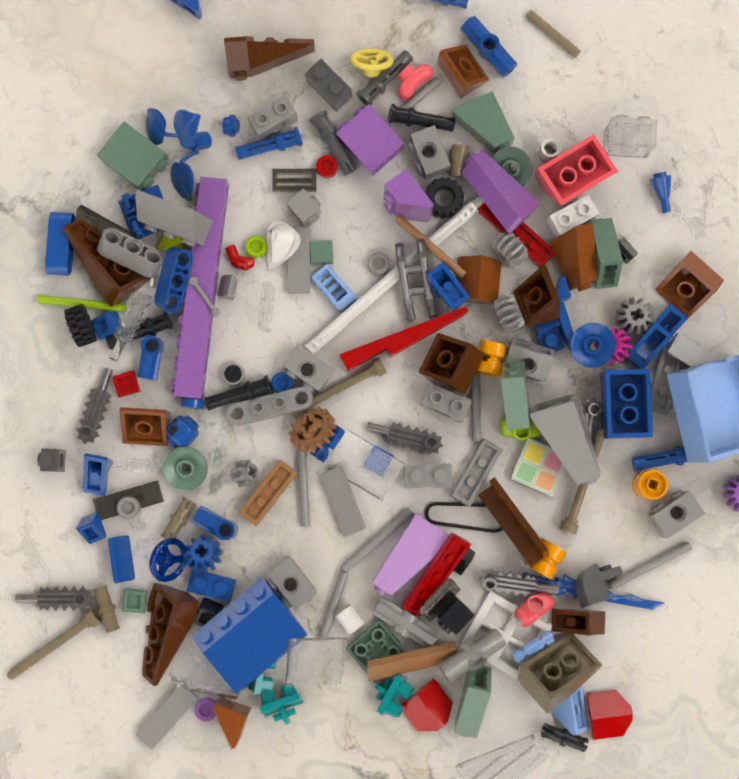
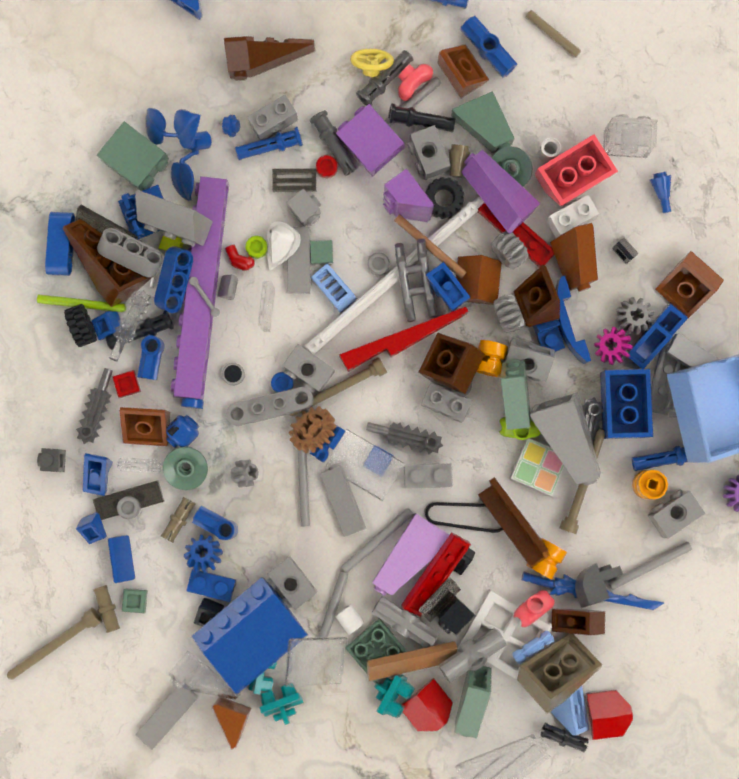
(46, 598): flat silver piece -> none
(164, 558): clear blue piece -> none
(170, 621): reddish brown wedge -> none
(204, 709): medium lavender tile -> none
(249, 390): black pin -> none
(268, 493): medium nougat plate -> none
(328, 85): dark grey brick -> none
(476, 411): light grey bar -> none
(476, 472): light grey tile -> none
(516, 584): flat silver piece -> none
(589, 334): blue dish -> none
(607, 253): sand green slope -> none

